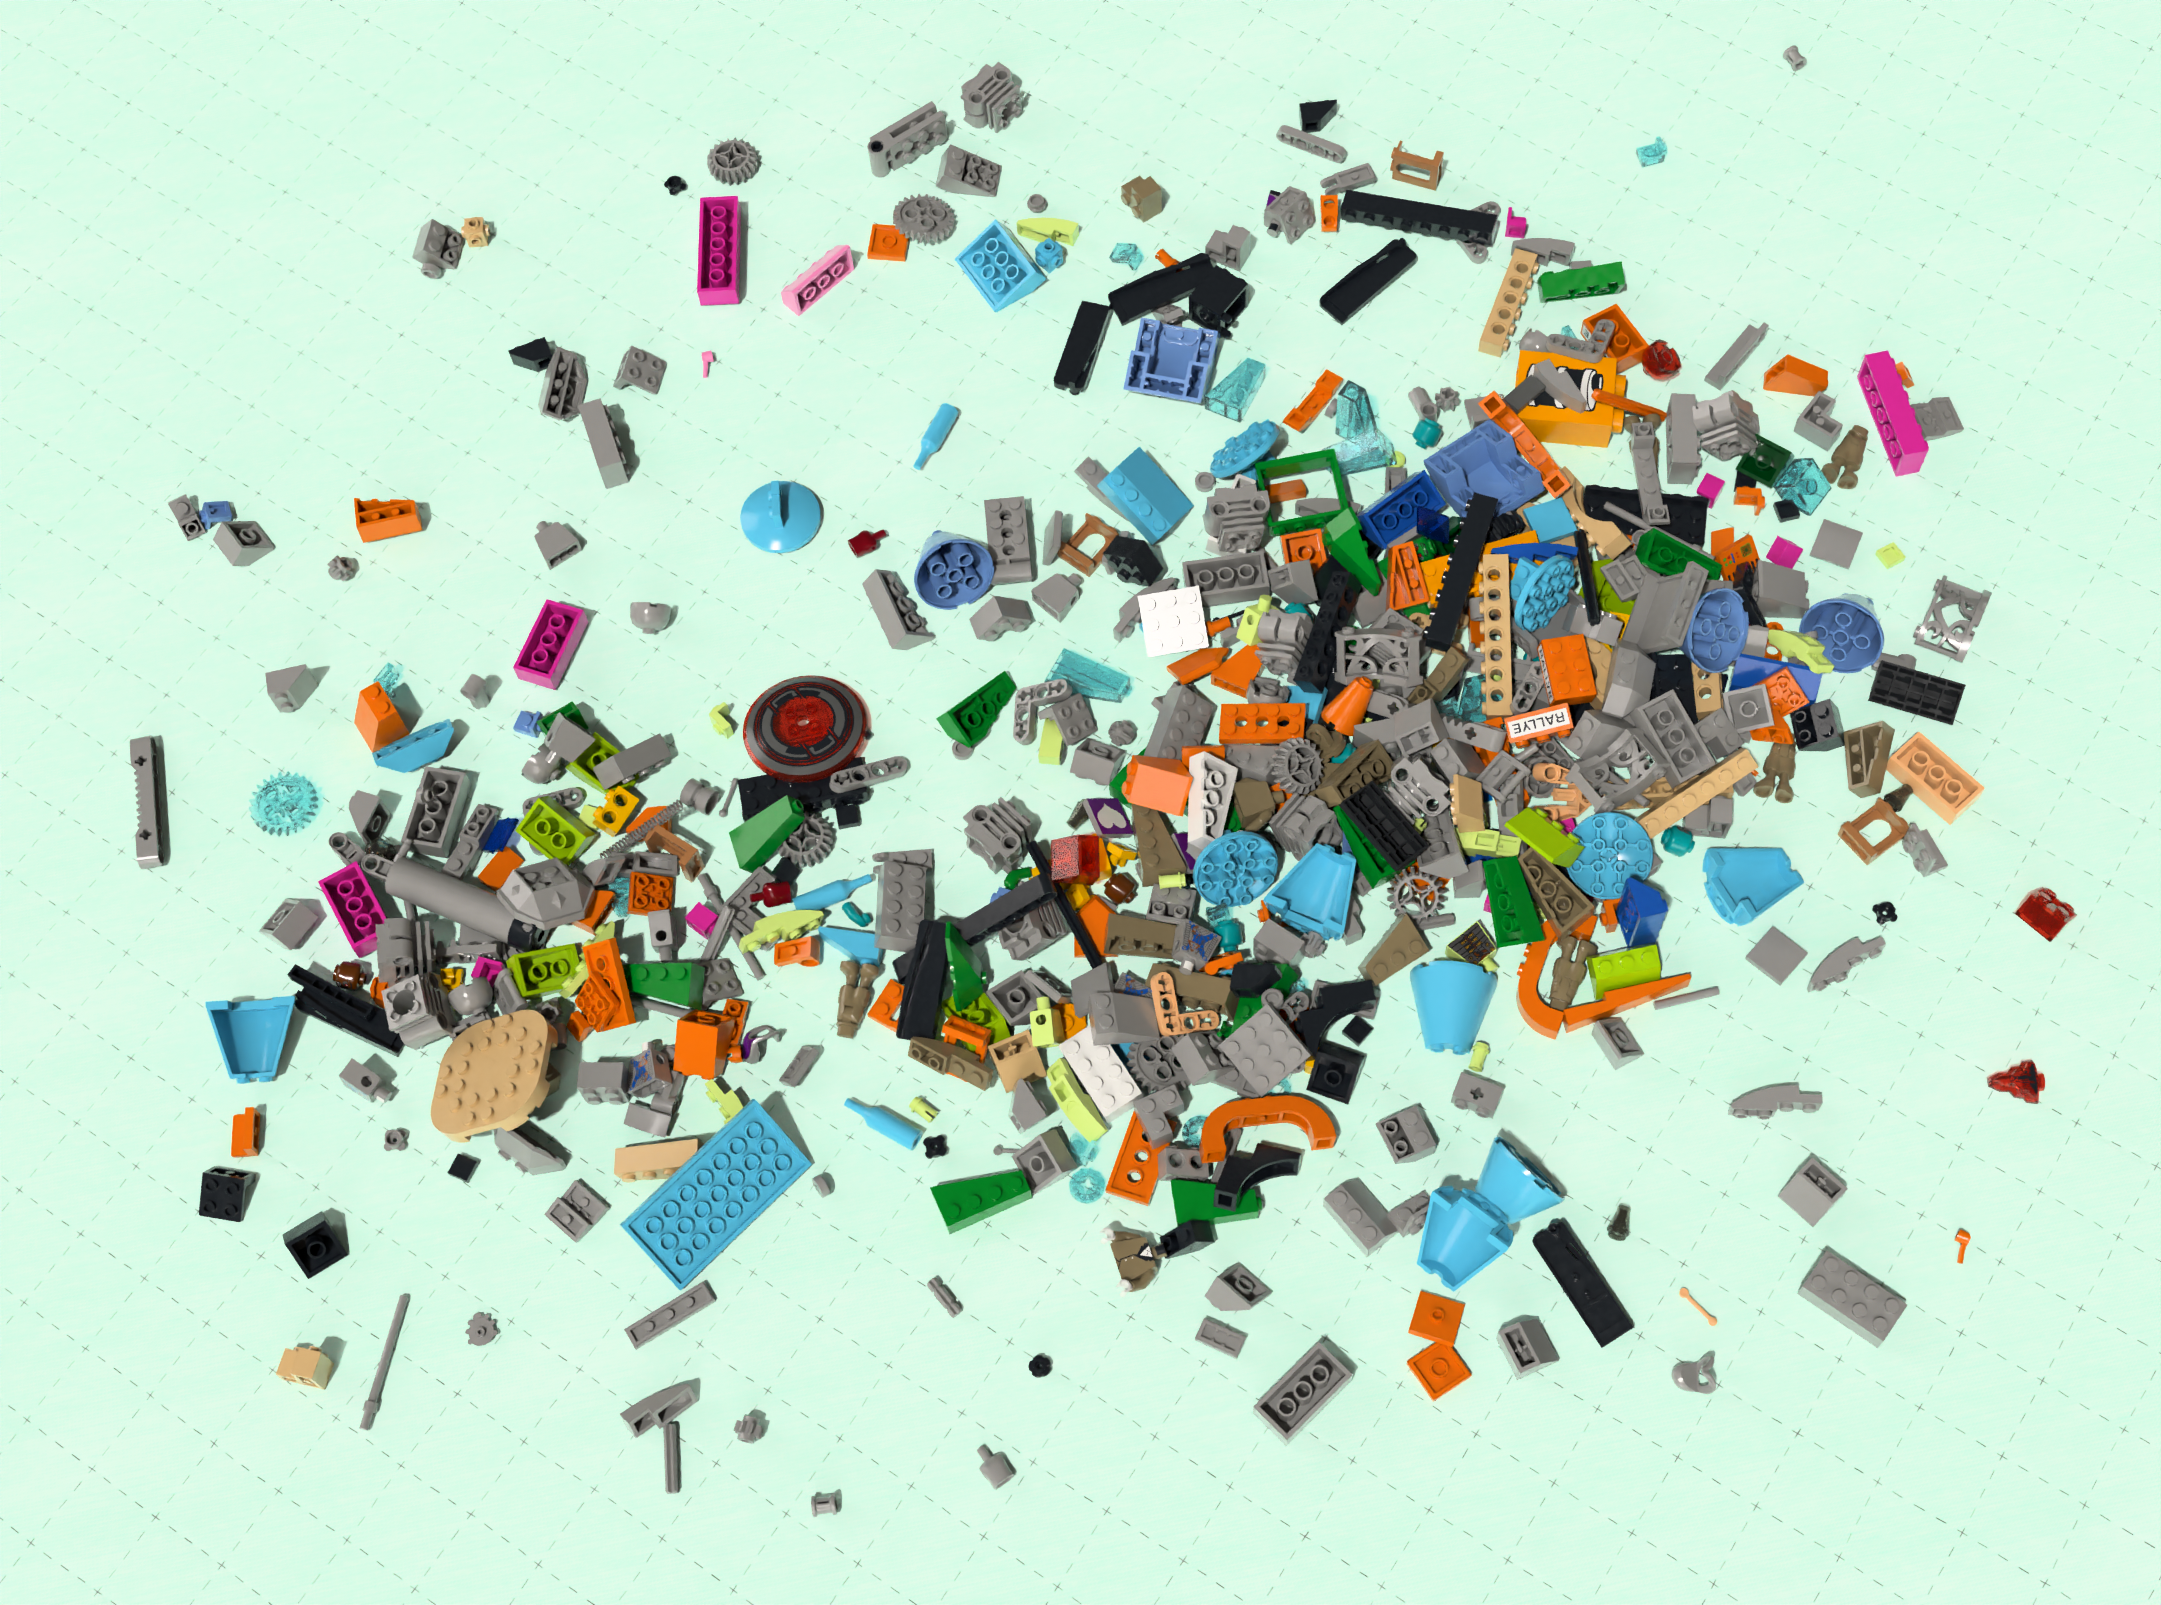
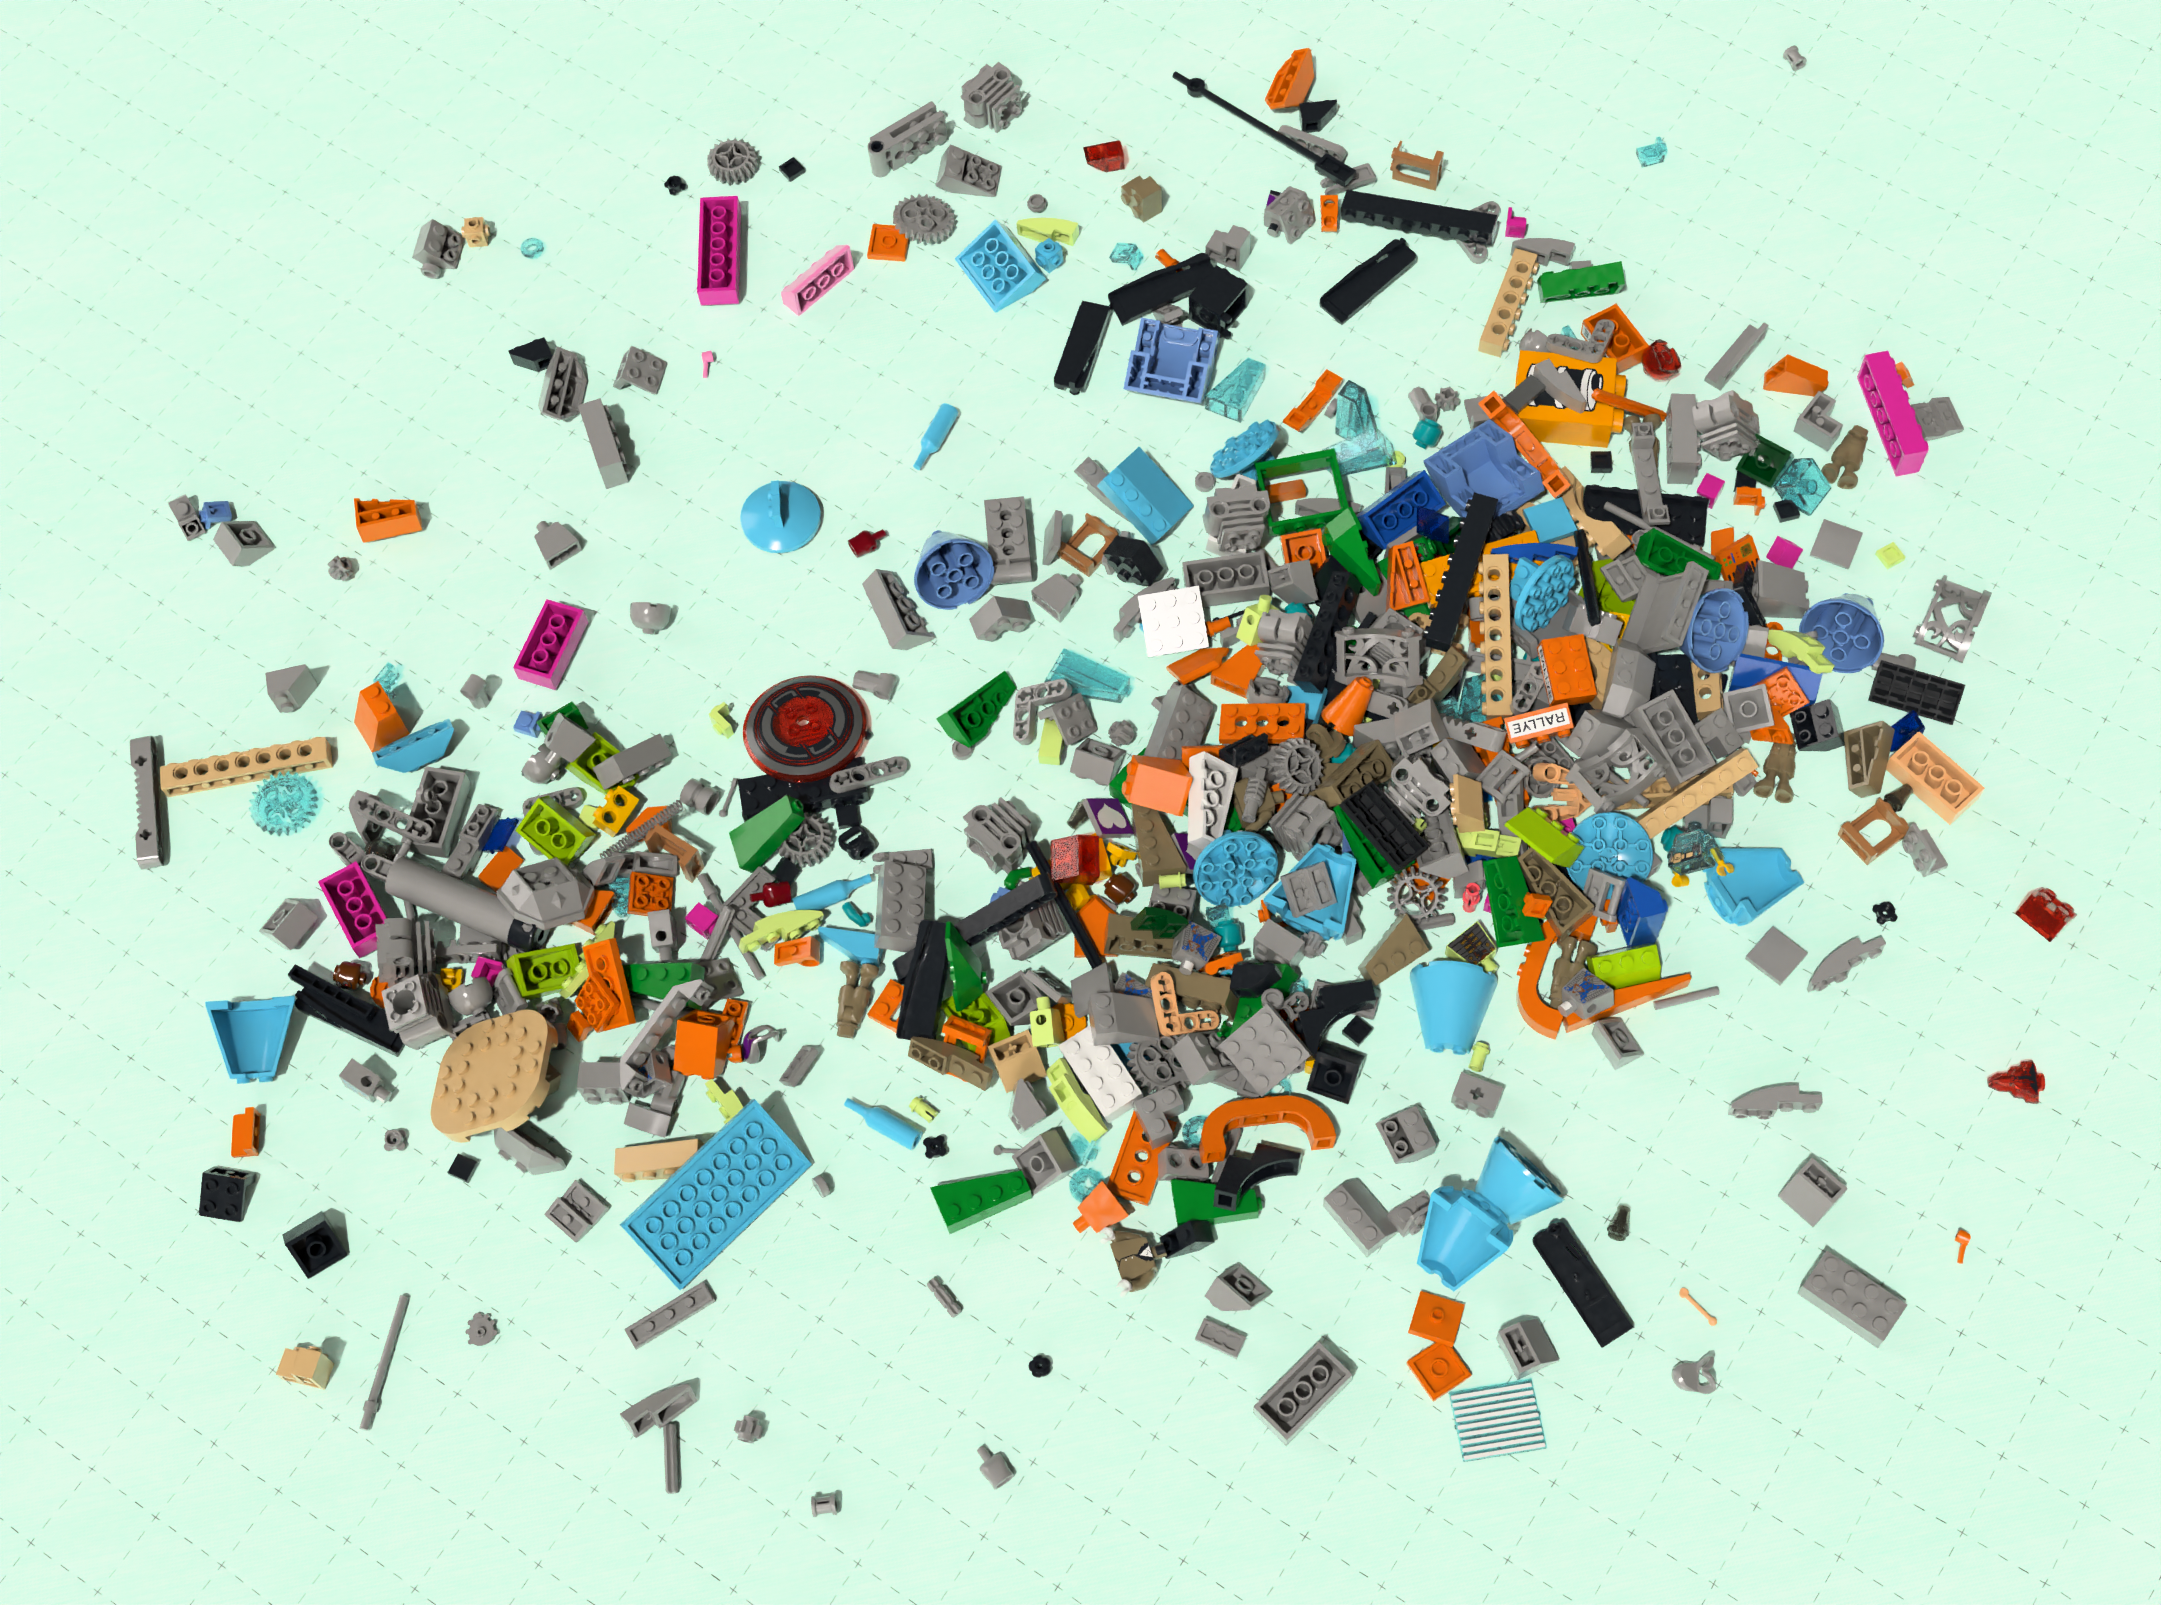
(174, 785): none -> tan brick
(395, 817): none -> light grey beam
(532, 254): none -> clear light blue piece
(630, 1078): none -> light grey slope
(791, 169): none -> black tile
(860, 846): none -> black piece
(880, 685): none -> light grey piece
(1099, 1209): none -> orange torso
(1105, 156): none -> clear red slope
(1161, 922): none -> dark green slope
(1244, 749): none -> black bracket
(1254, 795): none -> light grey hinge
(1291, 81): none -> orange wedge
(1308, 889): none -> light grey slope
(1326, 165): none -> black bar
(1368, 620): none -> black tile
(1469, 897): none -> coral pin
(1497, 1420): none -> piece
(1536, 905): none -> orange tile
(1585, 996): none -> light grey torso
(1597, 889): none -> light grey plate
(1600, 462): none -> black plate
(1694, 852): none -> clear light blue torso
(1906, 729): none -> clear blue slope

